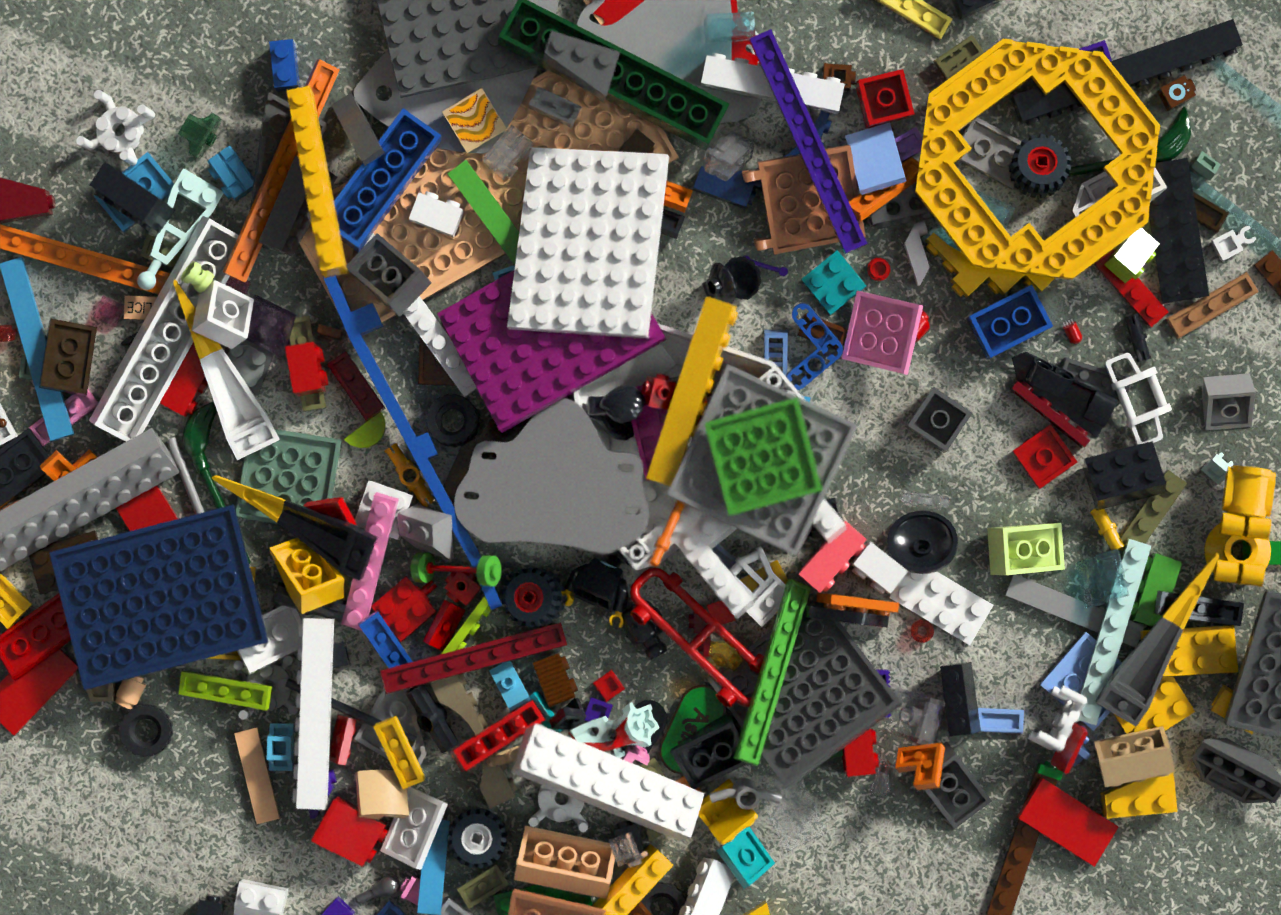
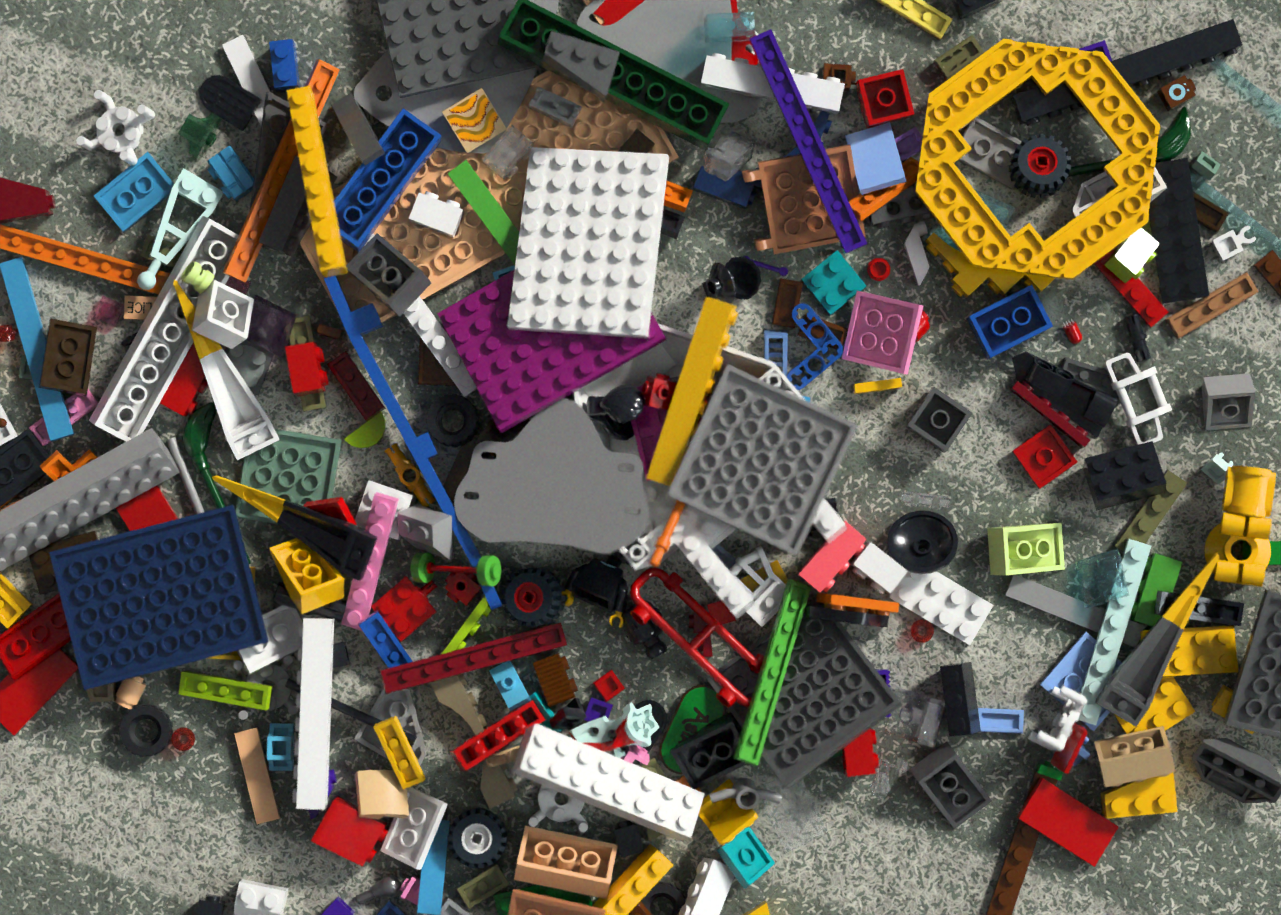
(131, 198): black brick -> none
(176, 739): none -> clear red plate
(229, 100): none -> black window
(247, 70): none -> white tile
(341, 740): red plate -> none
(432, 718): black piece -> none
(444, 625): red plate -> none
(626, 851): clear bracket -> none
(724, 655): clear yellow piece -> none
(763, 456): bright green plate -> none
(787, 298): none -> reddish brown tile
(875, 386): none -> yellow tile
(925, 760): orange plate -> none
(1107, 529): yellow pin -> none

